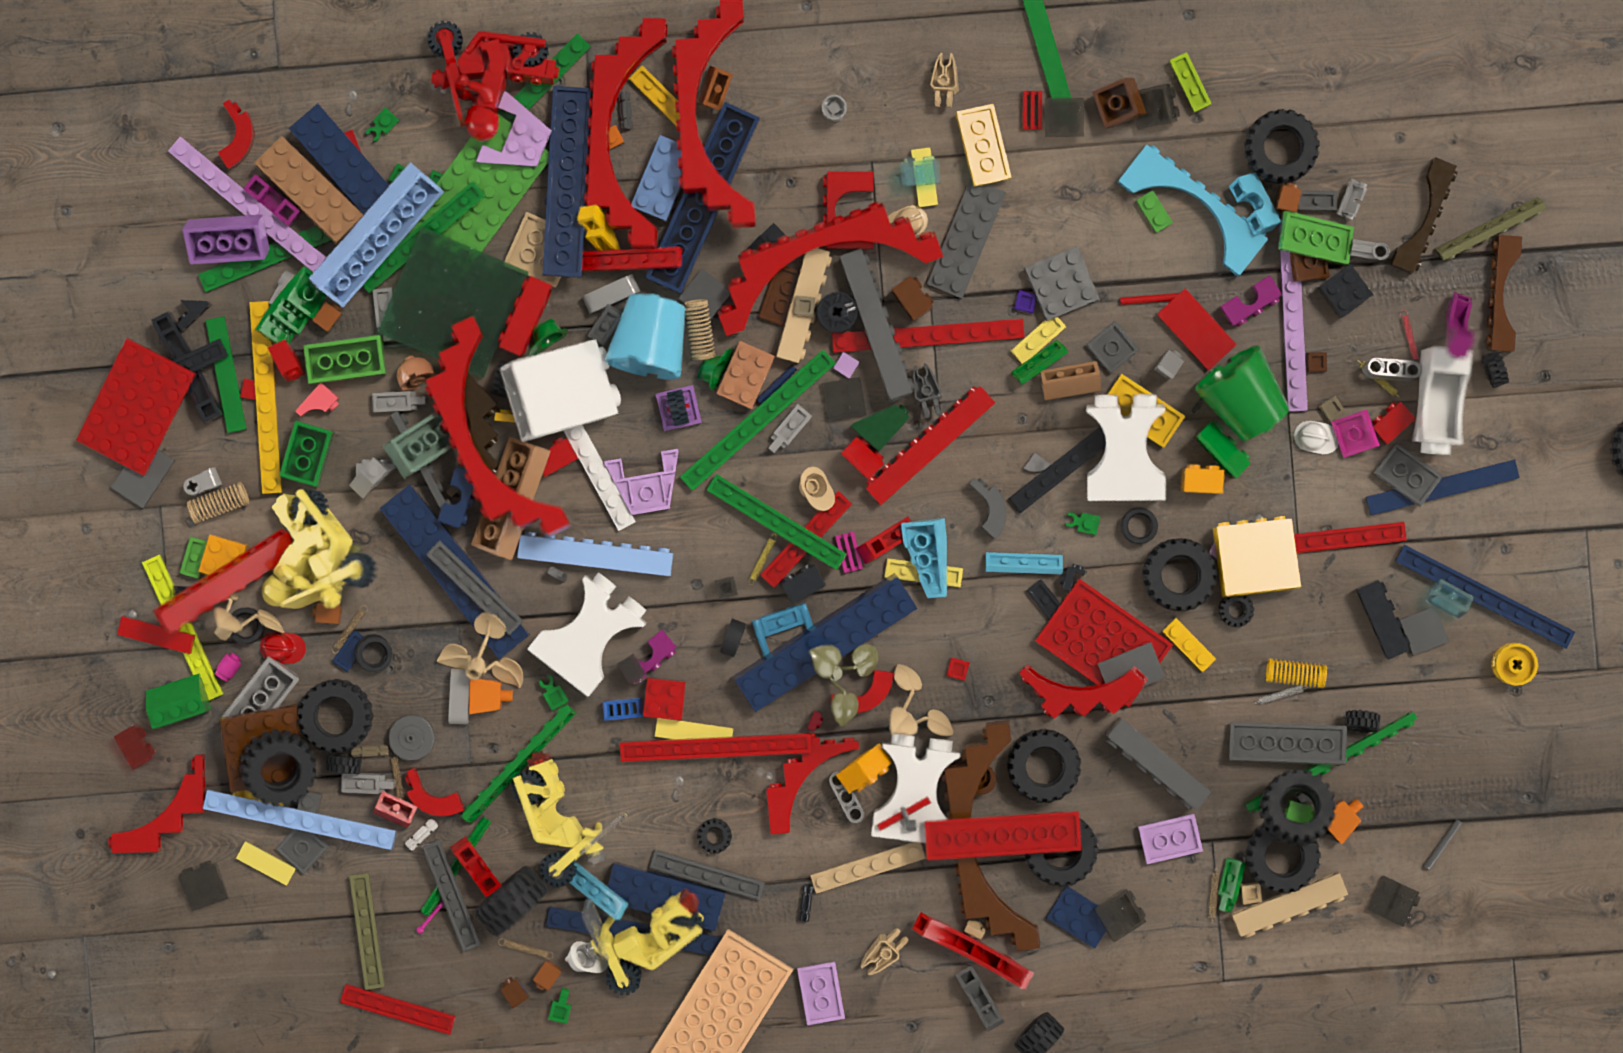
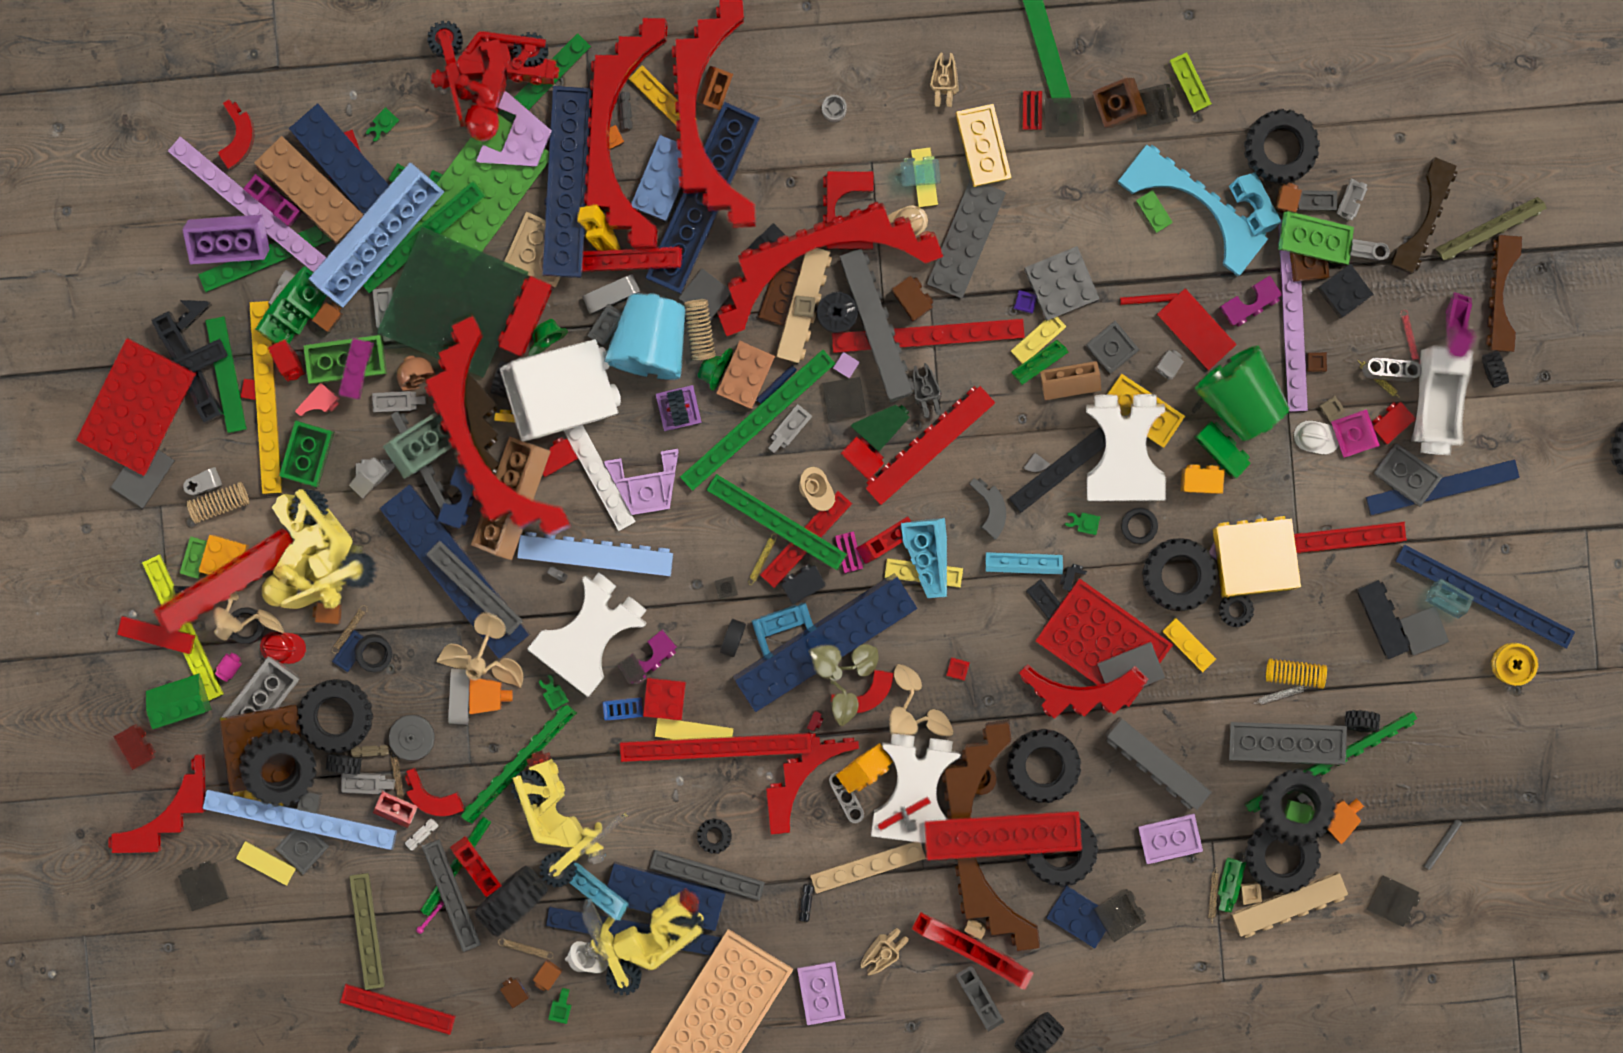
(355, 368): none -> magenta arch

